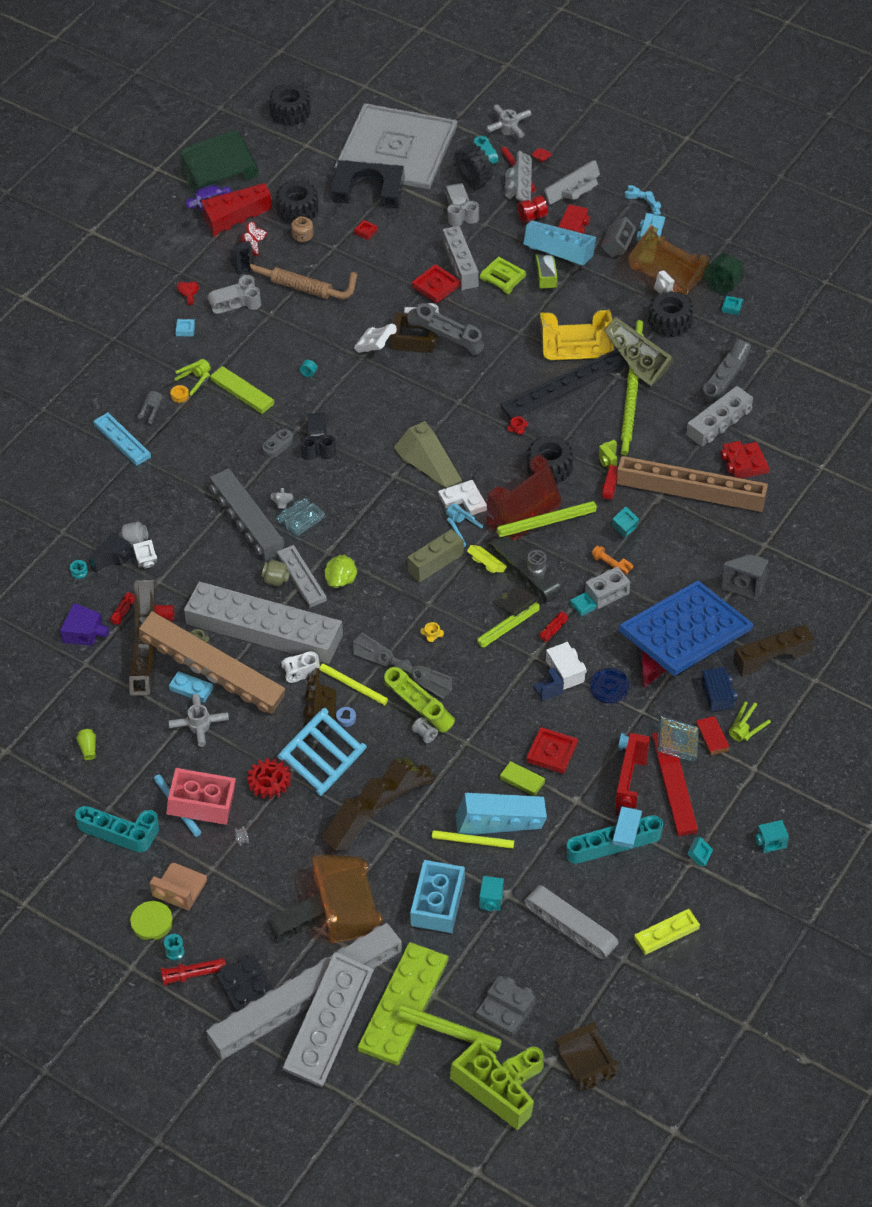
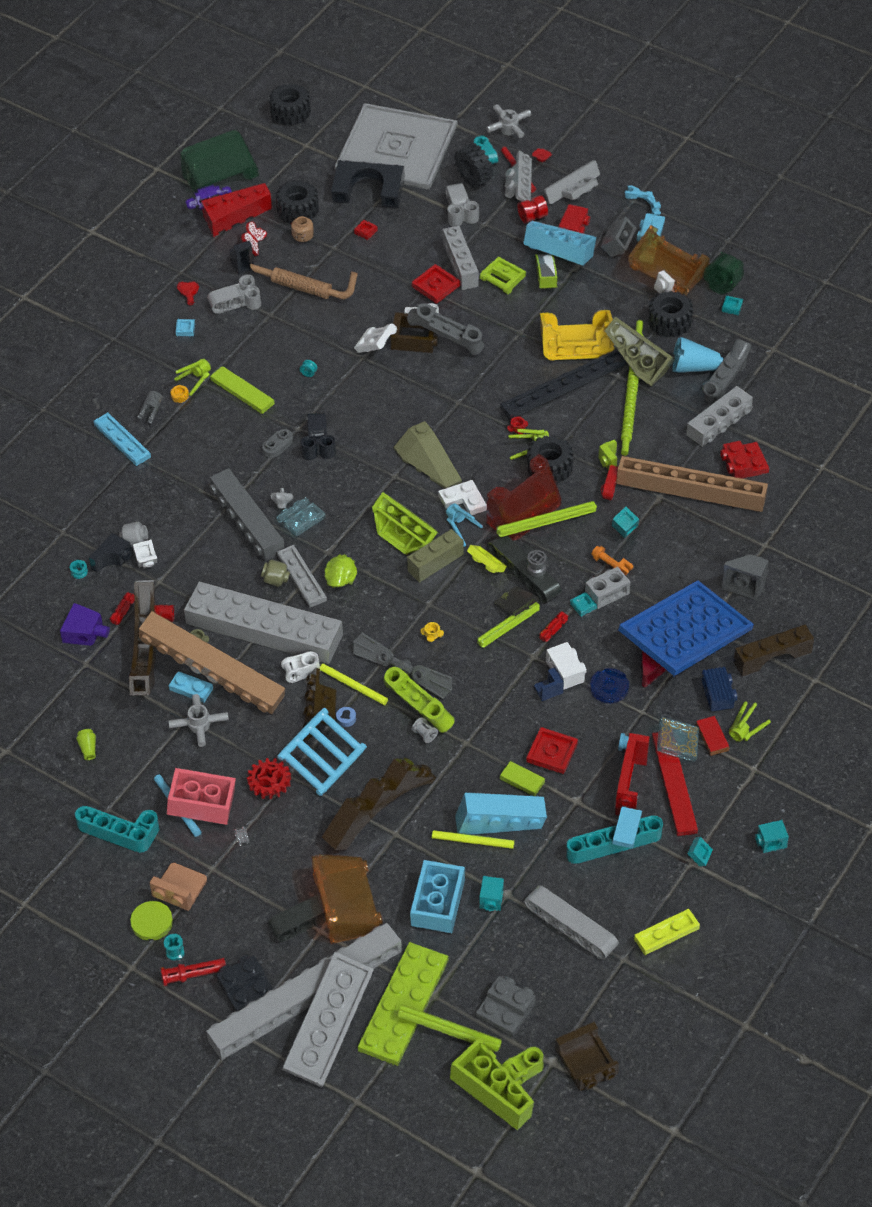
(401, 526): none -> lime wedge
(534, 434): none -> lime plant
(694, 357): none -> medium azure cone

